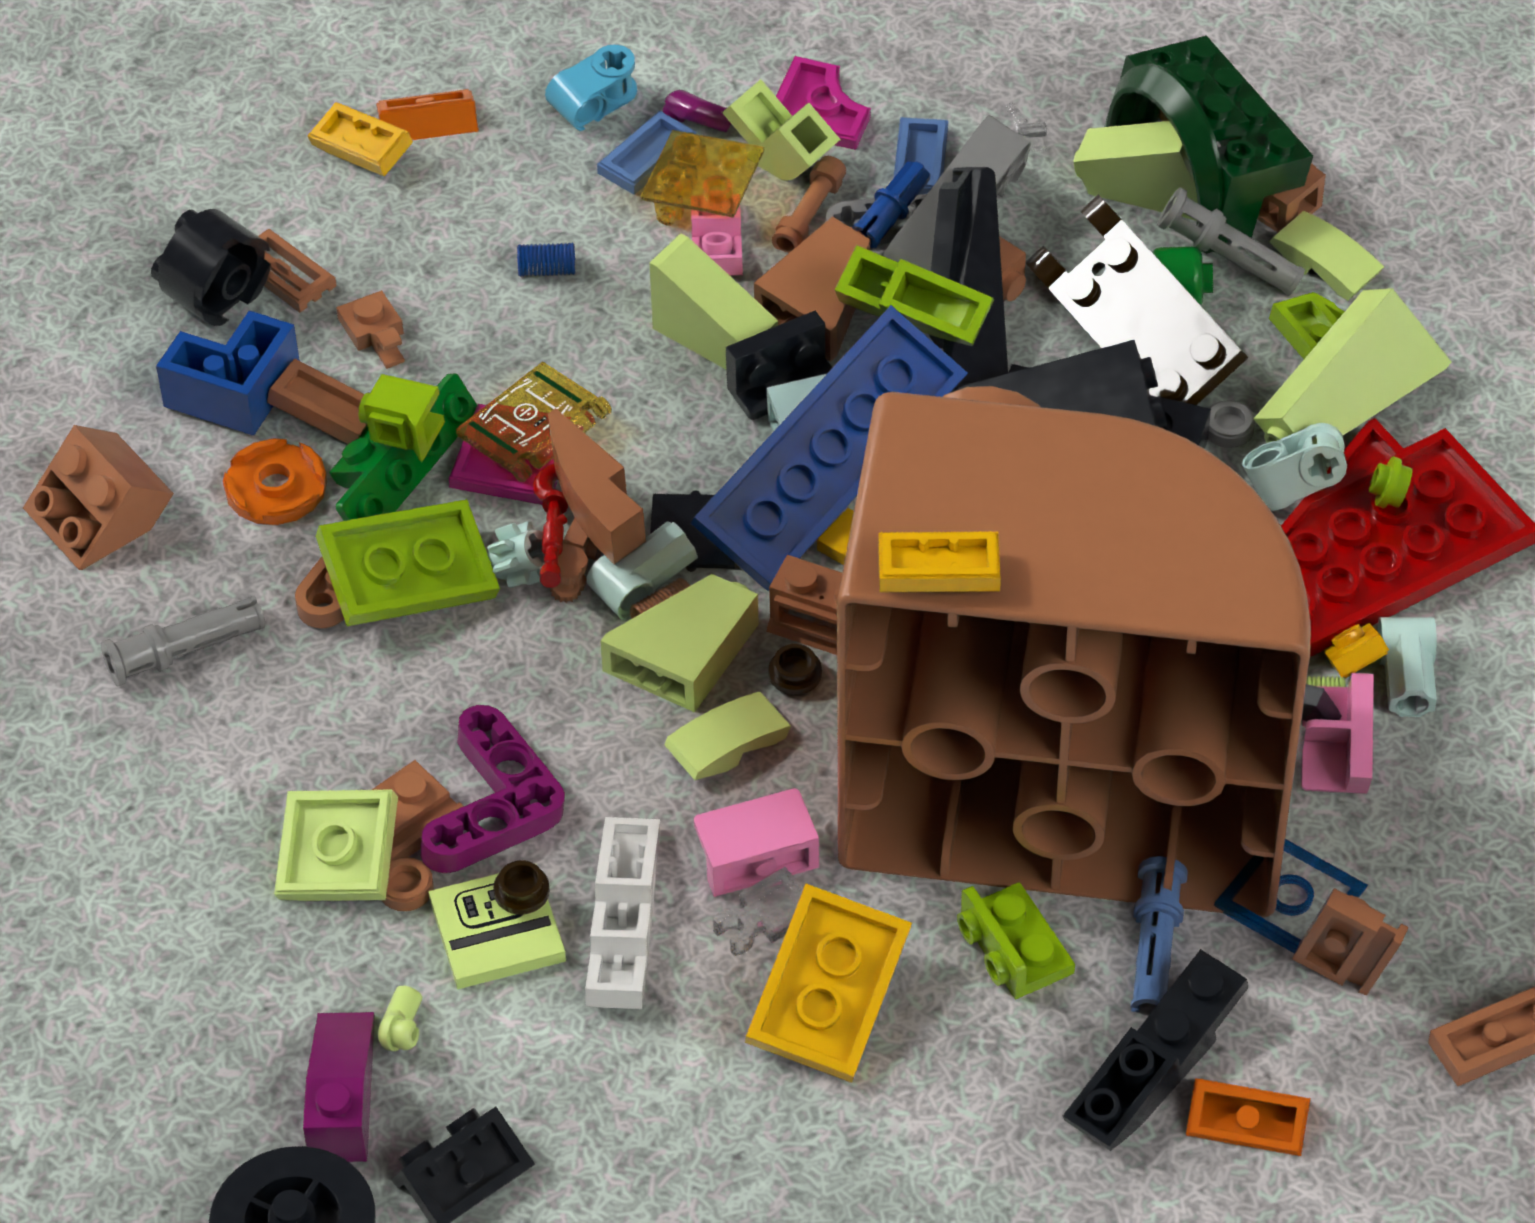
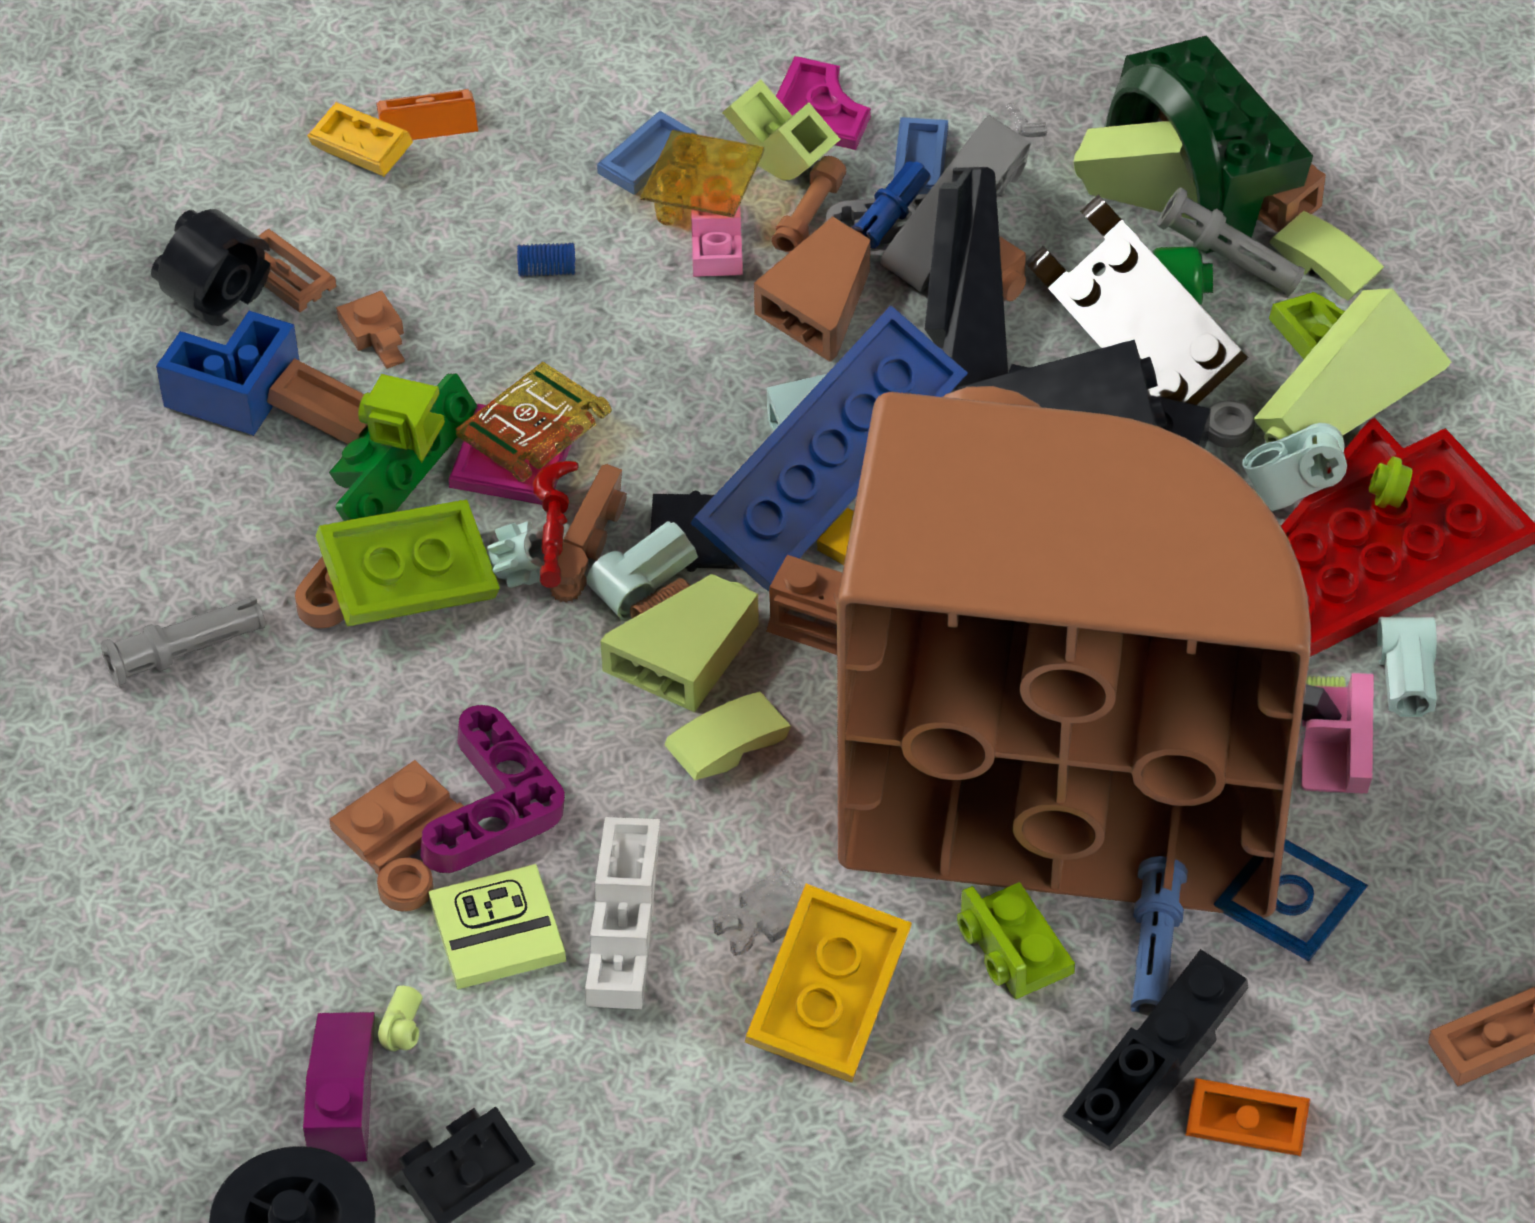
(96, 496): nougat slope -> none
(280, 503): orange tile -> none
(336, 845): yellowish green tile -> none
(521, 887): dark brown plate -> none
(591, 90): medium azure piece -> none
(595, 490): nougat slope -> none
(686, 106): magenta arm -> none
(701, 302): yellowish green slope -> none
(756, 840): bright pink panel -> none
(775, 358): black bracket -> none
(795, 669): dark brown plate -> none
(922, 297): lime slope -> none
(939, 561): yellow plate -> none
(1349, 942): nougat plate -> none
(1355, 649): yellow plate -> none

